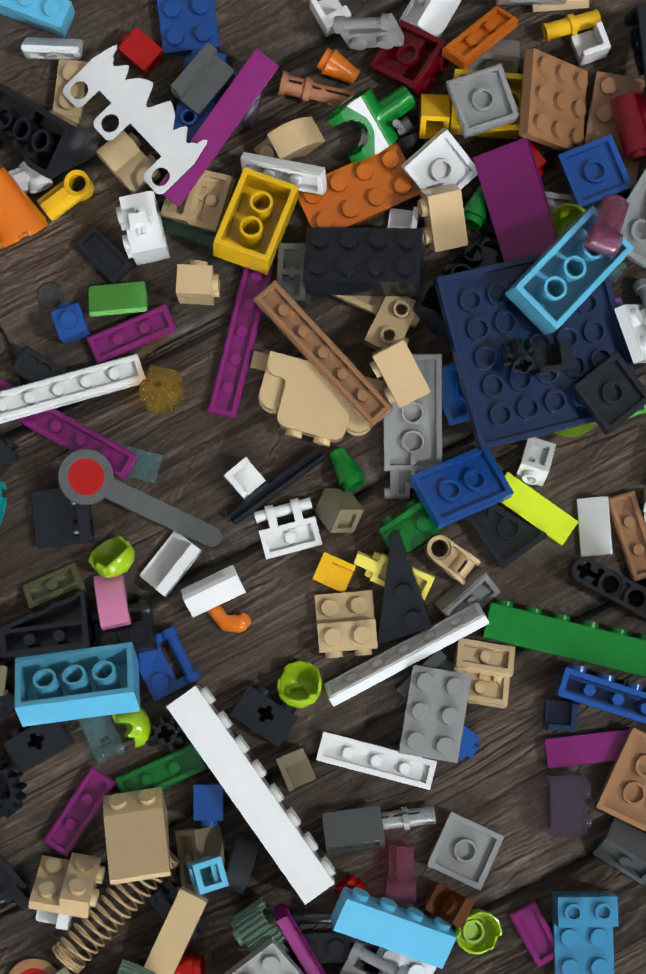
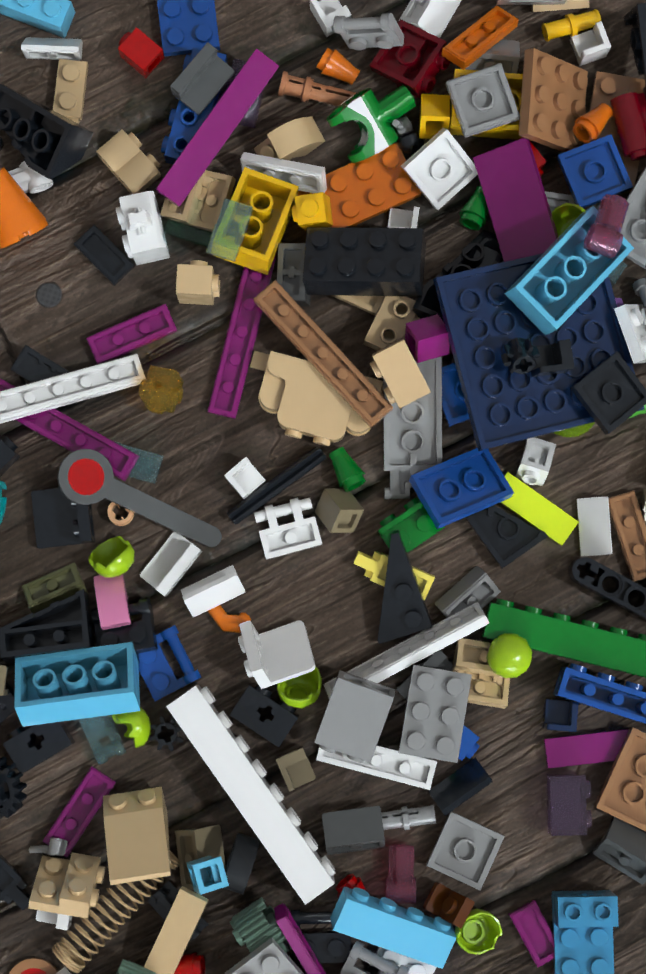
(56, 847): none -> light grey hand
(63, 197): yellow piece -> none
(70, 322): blue brick -> none
(112, 516): none -> light nougat bush
(118, 298): bright green slope -> none
(129, 104): white piece -> none
(163, 771): green tile -> none
(208, 803): blue brick -> none
(229, 230): none -> clear light blue slope
(276, 653): none -> white bracket
(312, 210): none -> yellow brick
(334, 572): yellow panel -> none
(346, 623): tan plate -> none
(354, 717): none -> light grey panel
(427, 338): none -> magenta brick
(443, 217): tan brick -> none
(452, 559): tan piece -> none
(460, 786): none -> black tile
(509, 655): none -> lime hair
(591, 124): none -> orange cone

